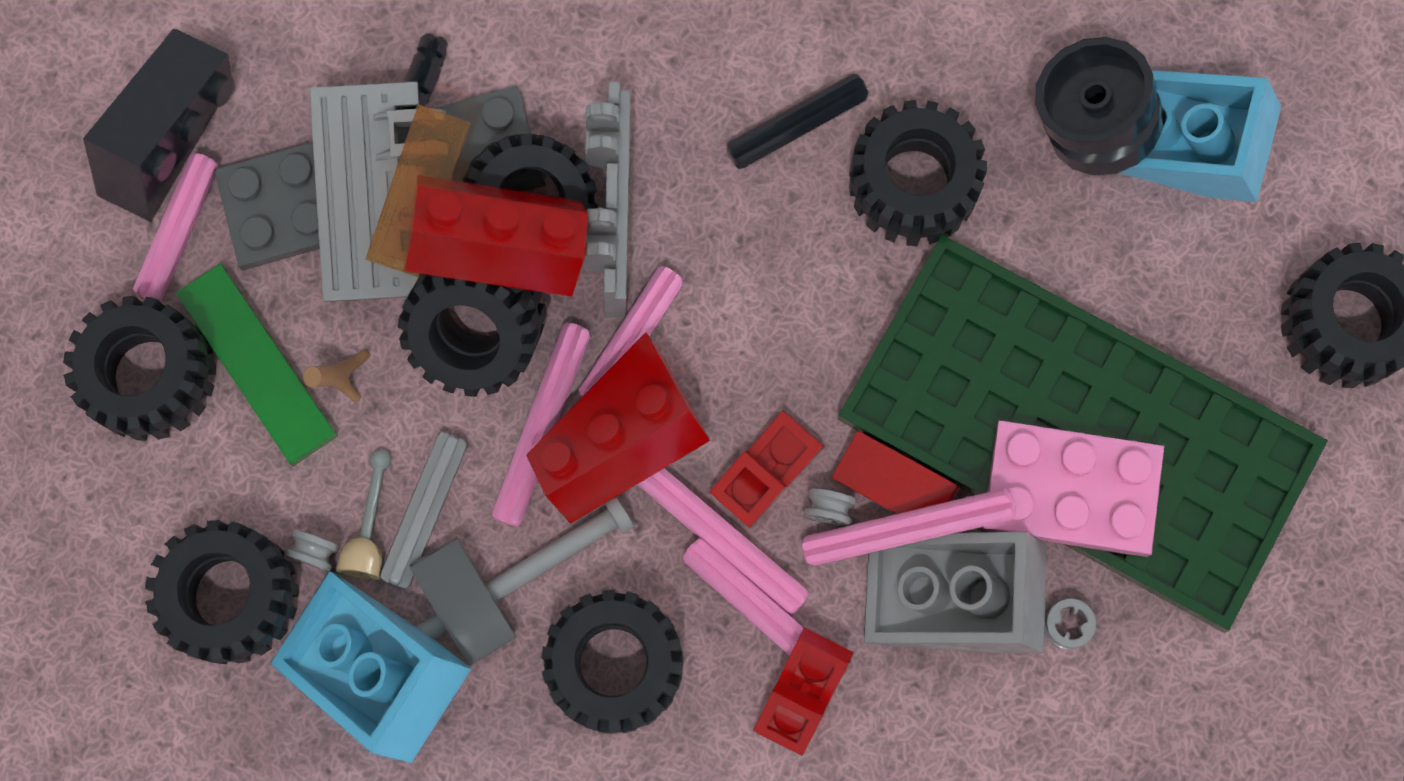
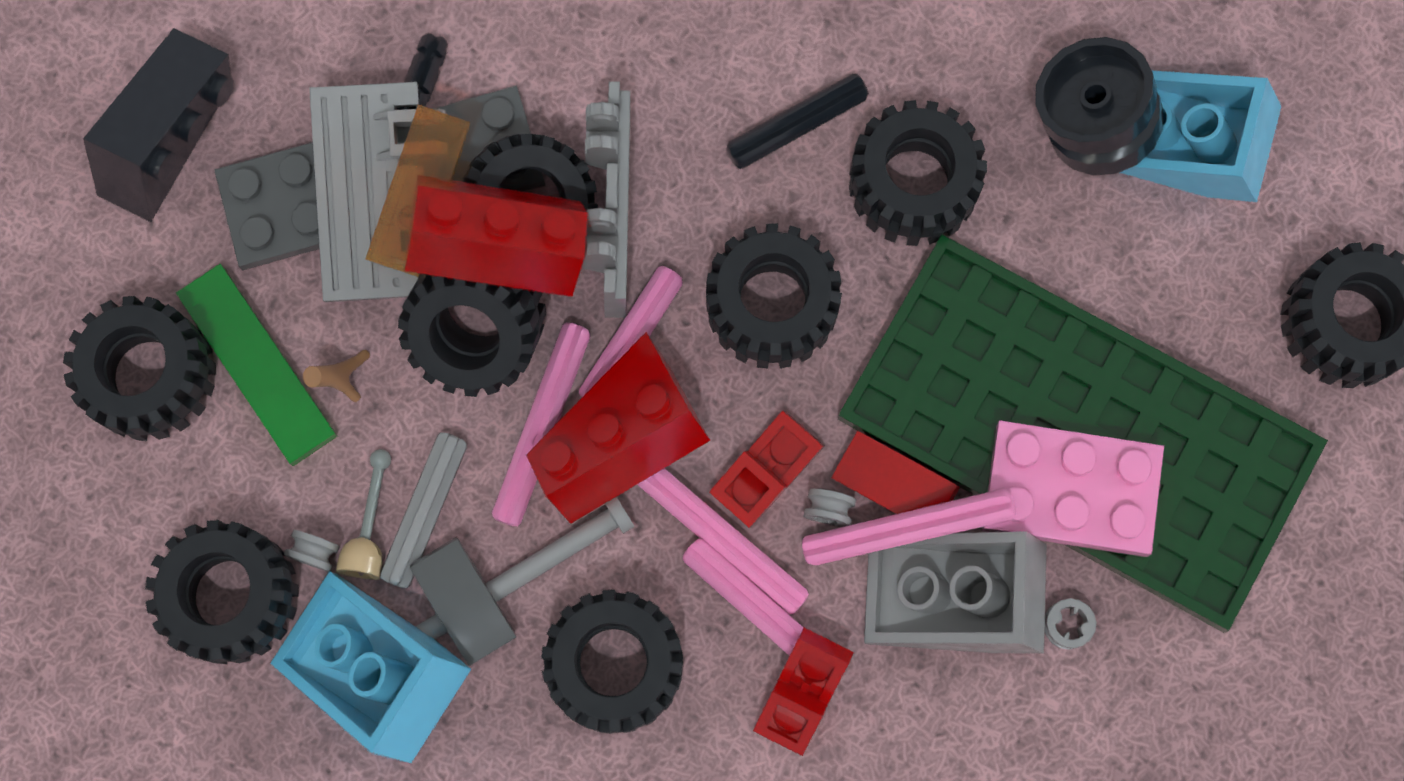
(175, 227): bright pink axle -> none
(781, 253): none -> black tyre

